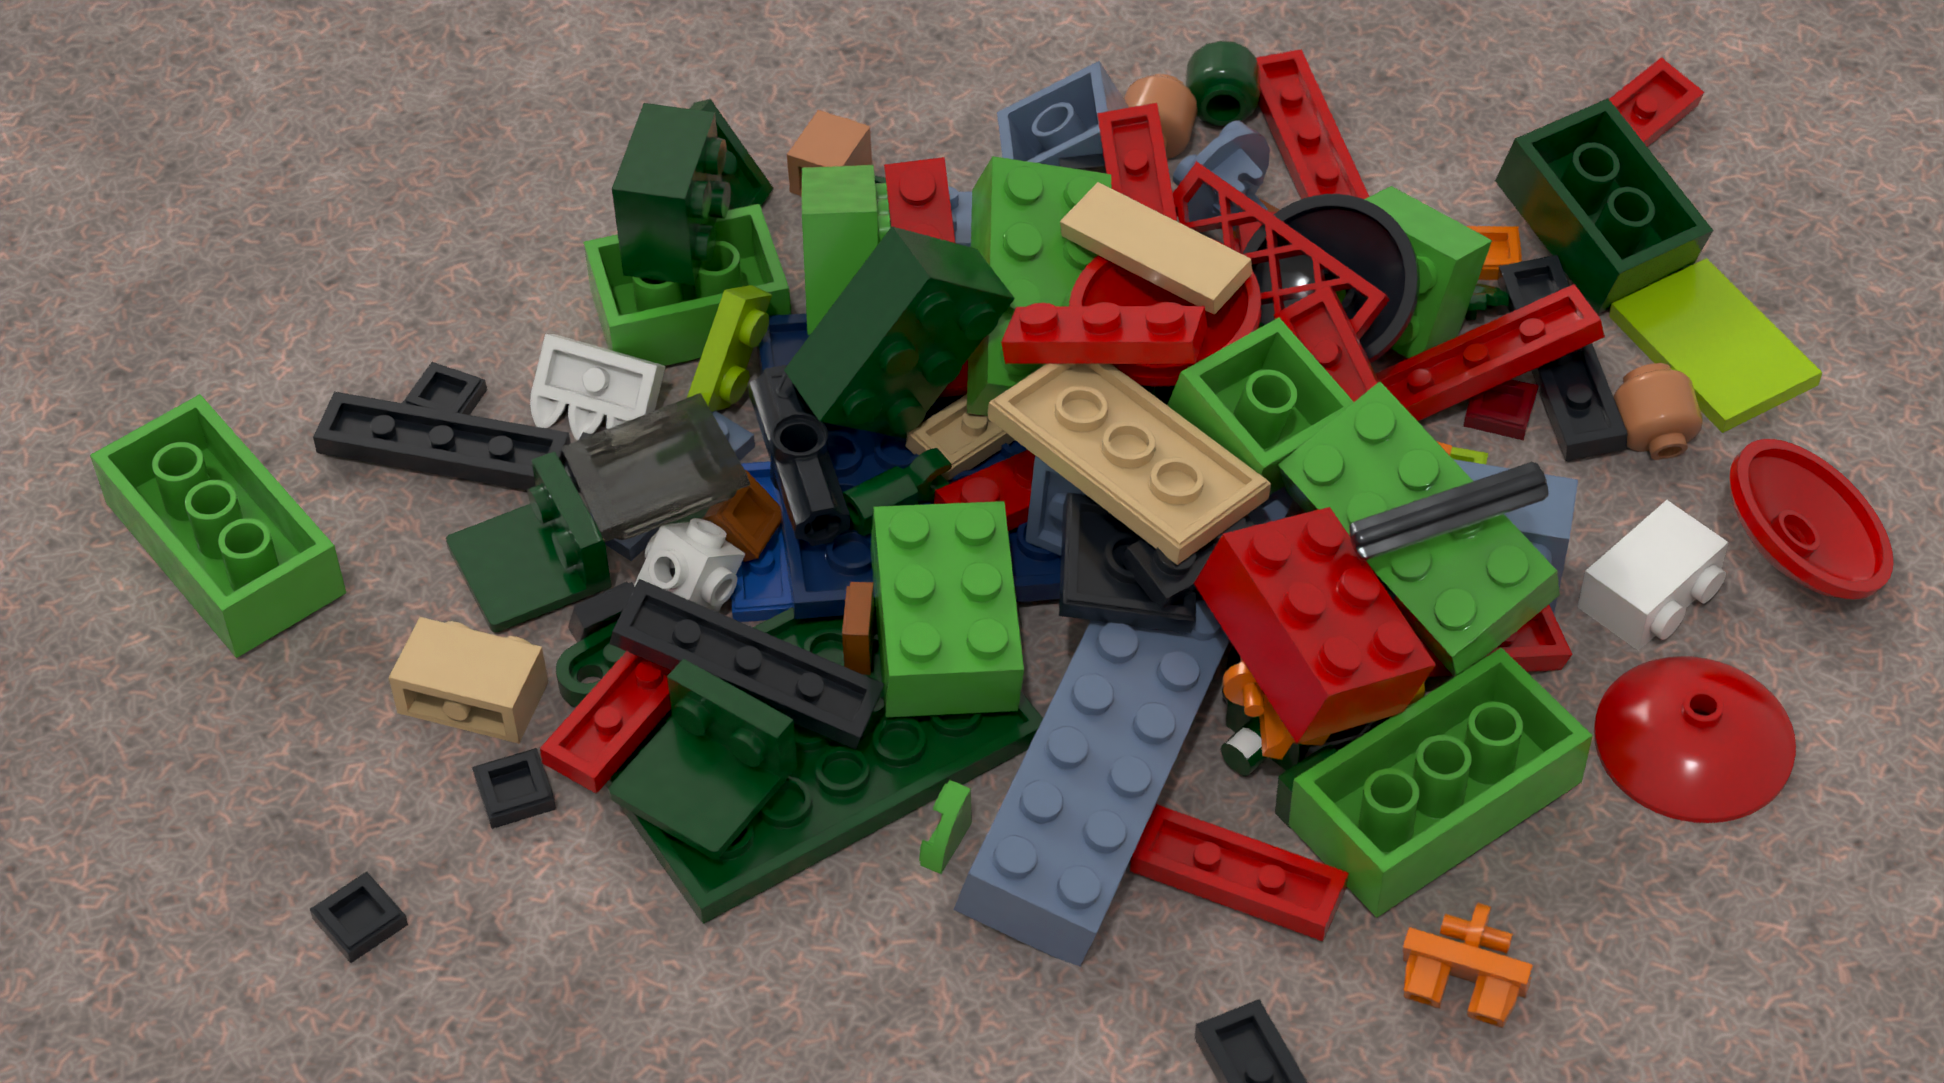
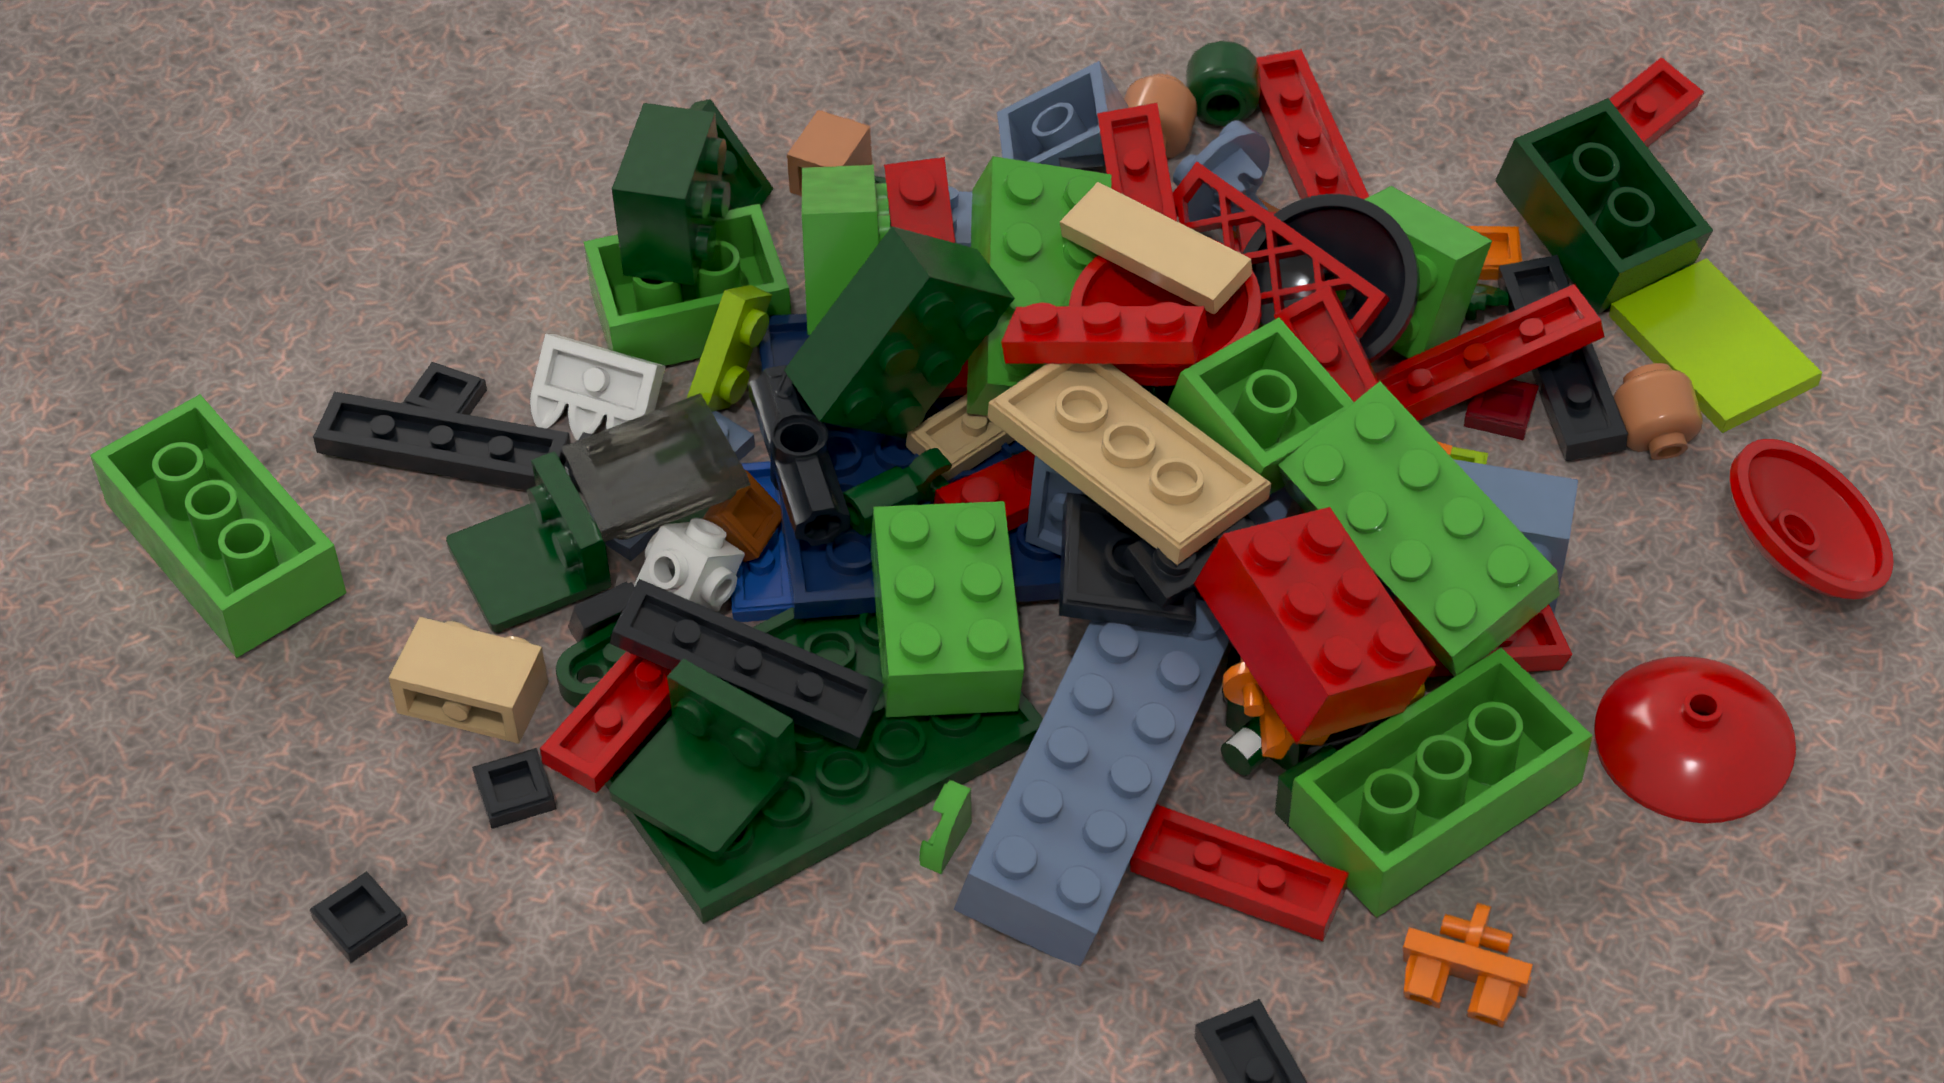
(859, 627): dark orange tile -> none
(1448, 510): black axle -> none
(1654, 576): white brick -> none

